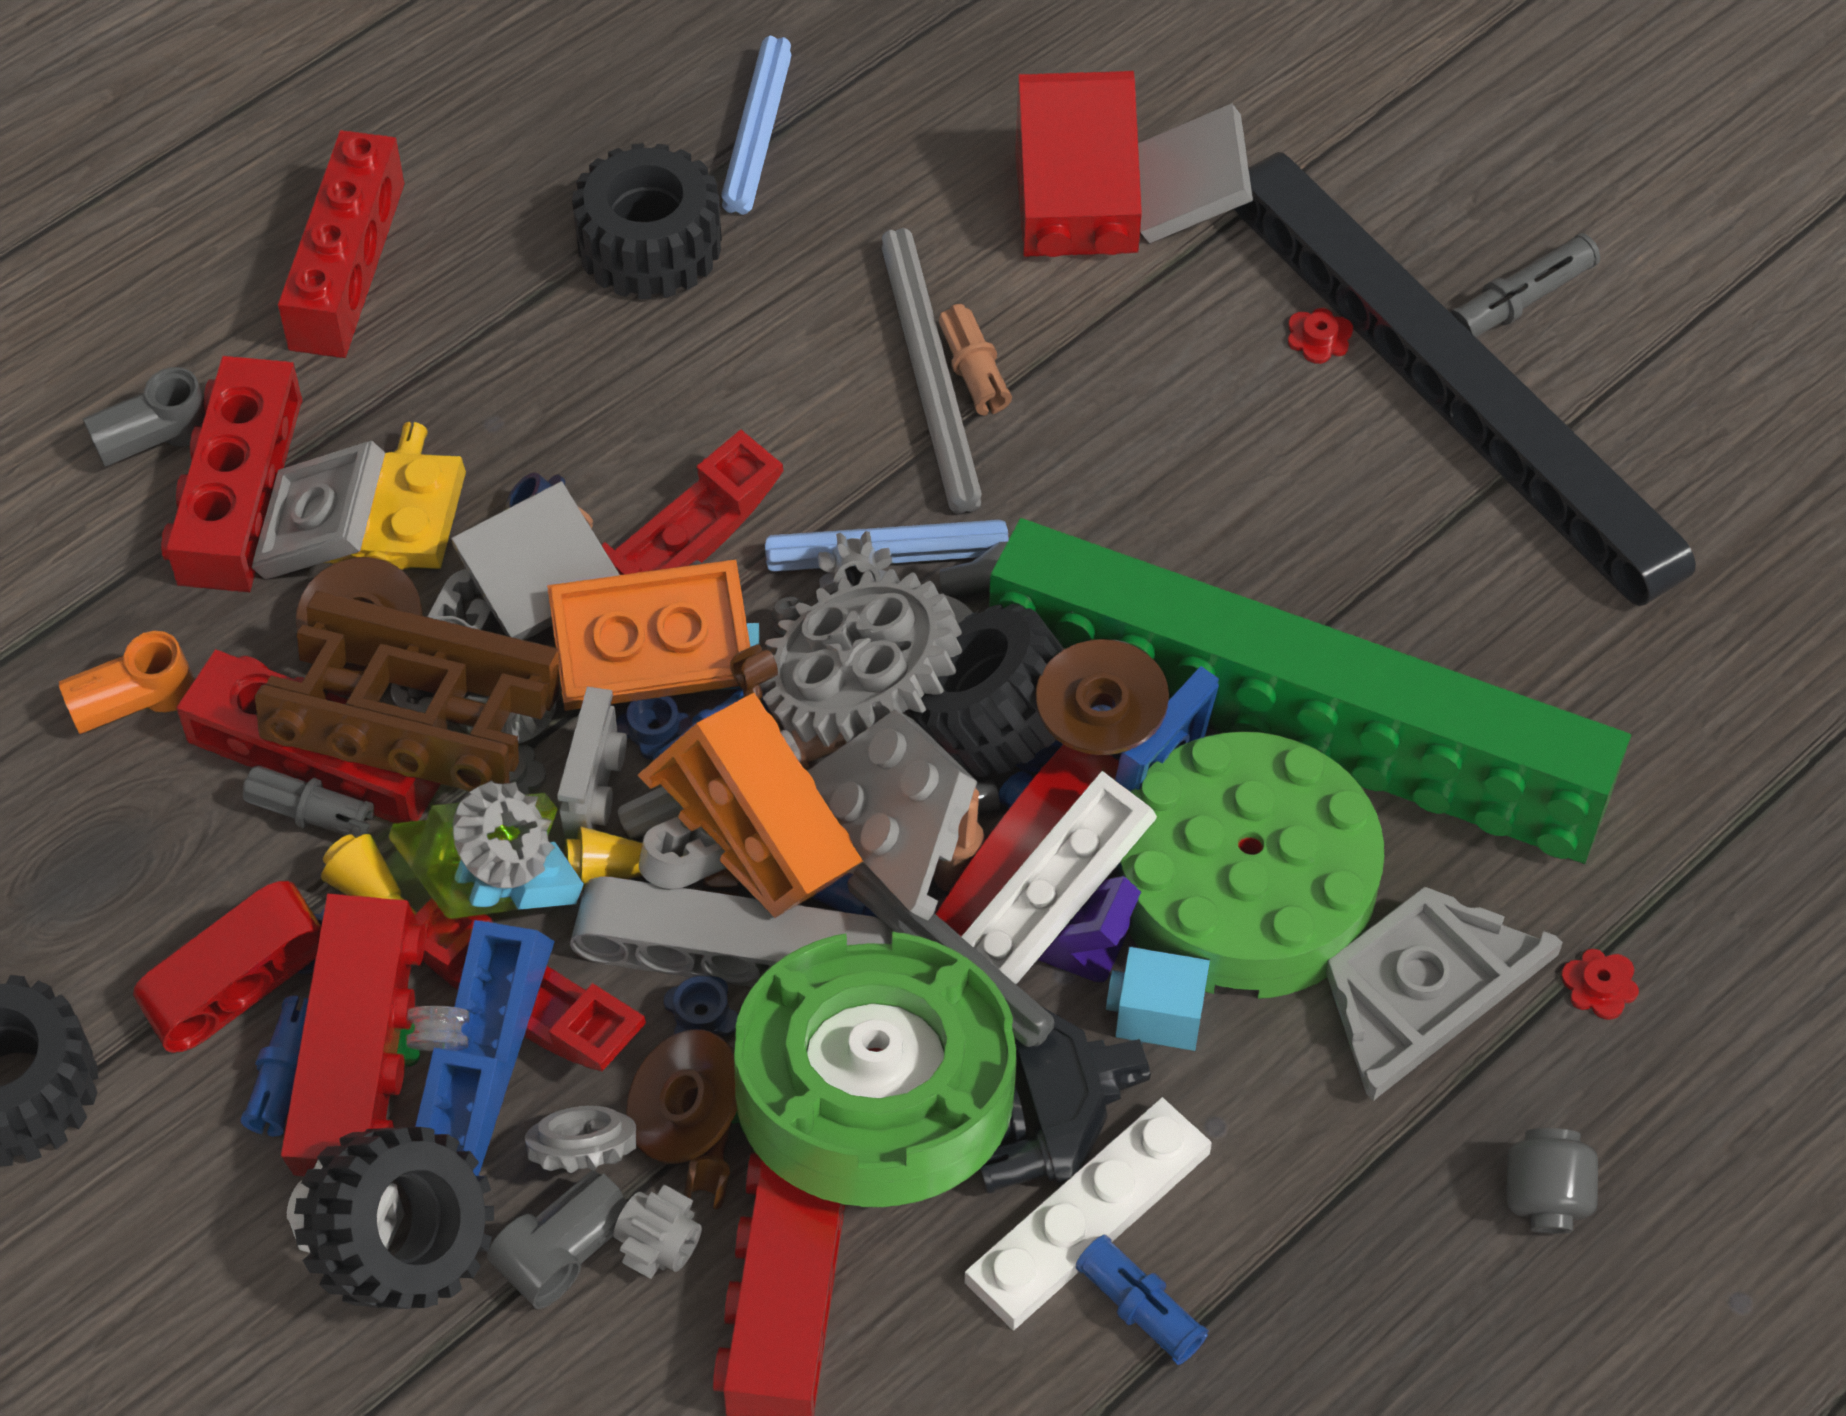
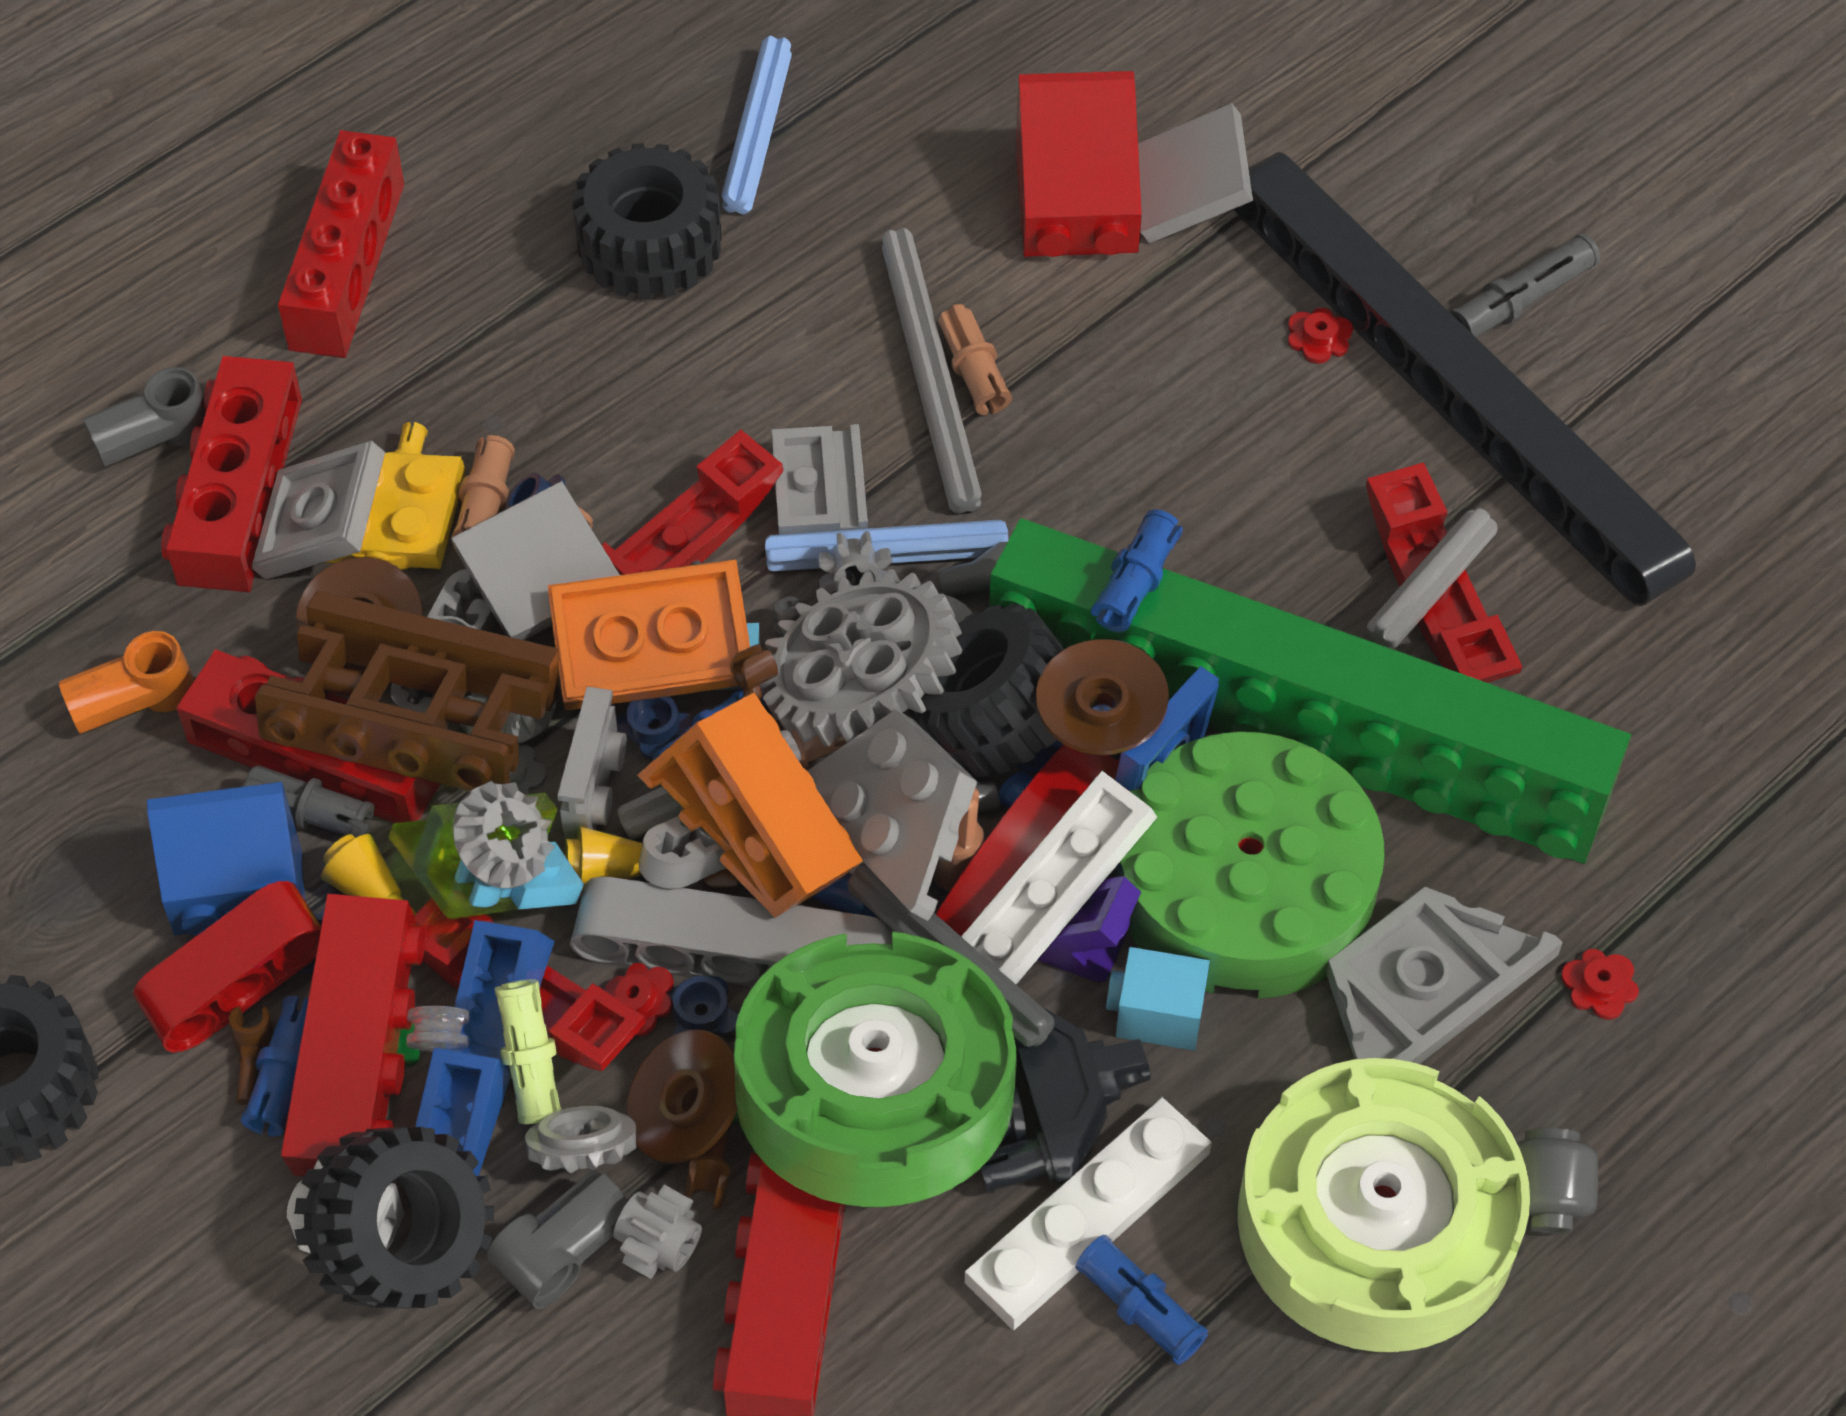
(221, 850): none -> blue slope
(249, 1043): none -> reddish brown hand
(485, 489): none -> nougat pin
(528, 1050): none -> yellowish green pin
(645, 992): none -> red plant
(820, 480): none -> light grey plate
(1137, 570): none -> blue pin
(1382, 1205): none -> yellowish green piece
(1432, 578): none -> light grey axle
(1456, 627): none -> red slope

